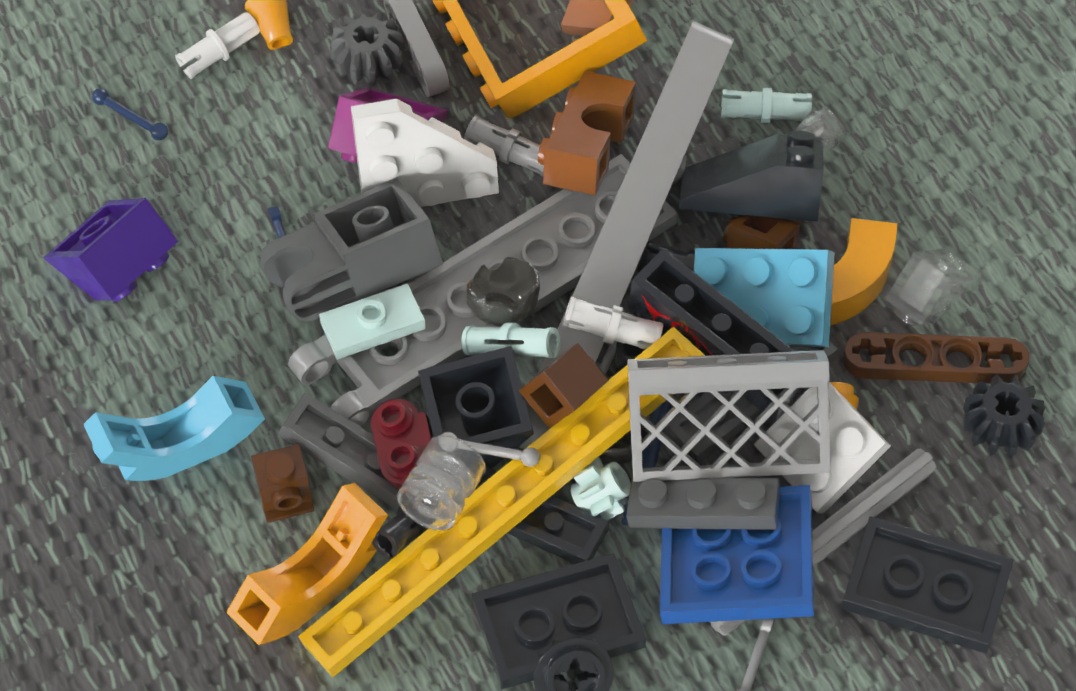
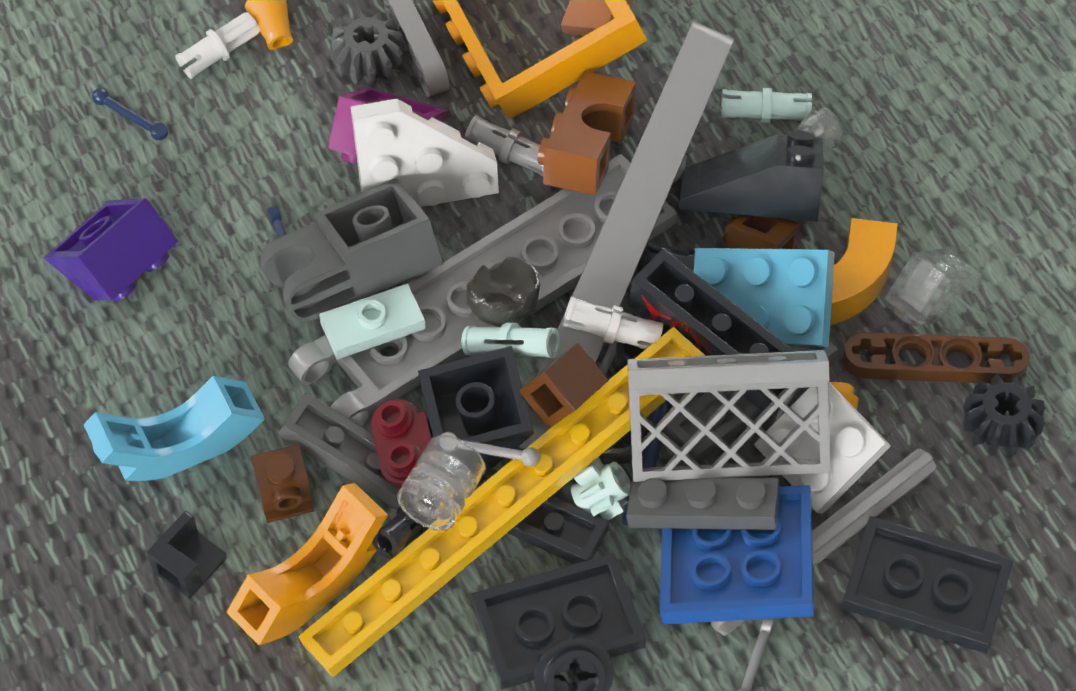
(185, 556): none -> black panel

